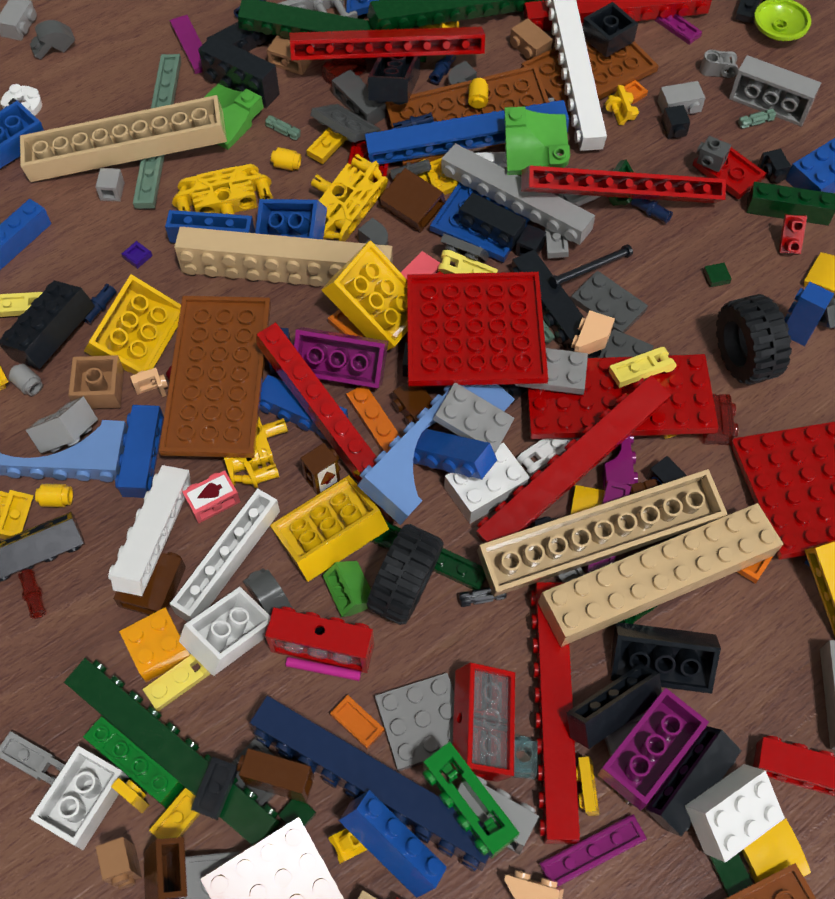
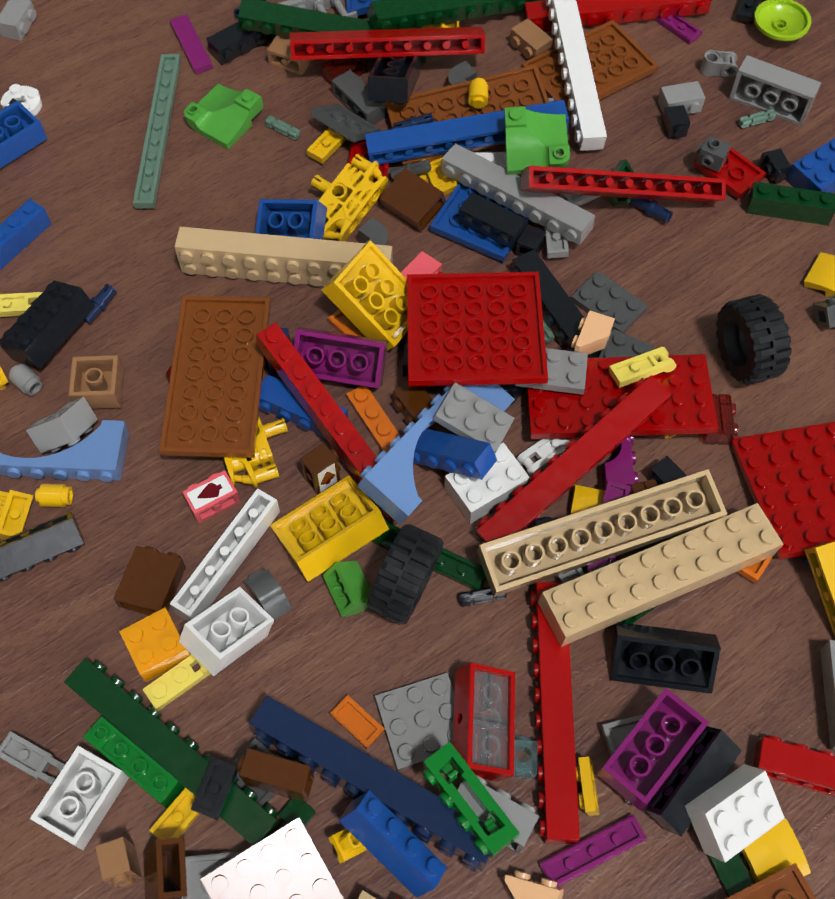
(32, 594): clear red pin -> none
(51, 34): dark grey brick -> none
(110, 184): light grey brick -> none
(122, 138): tan brick -> none
(131, 793): yellow plate -> none
(136, 254): dark purple tile -> none
(136, 326): yellow slope -> none
(140, 451): blue brick -> none
(149, 380): light nougat bracket -> none
(150, 531): white brick -> none
(204, 220): blue brick -> none
(223, 190): yellow piece -> none
(238, 69): black brick -> none
(286, 159): yellow brick -> none
(320, 639): red brick -> none
(323, 668): dark pink bar -> none
(442, 67): dark blue pin -> none
(460, 246): dark grey plate -> none
(462, 264): light yellow plate -> none
(609, 29): black brick -> none
(614, 706): black brick -> none
(620, 104): yellow hips -> none
(625, 251): black bar -> none
(637, 90): orange tile -> none
(717, 274): dark green tile -> none
(792, 234): red hips -> none
(807, 312): blue brick -> none

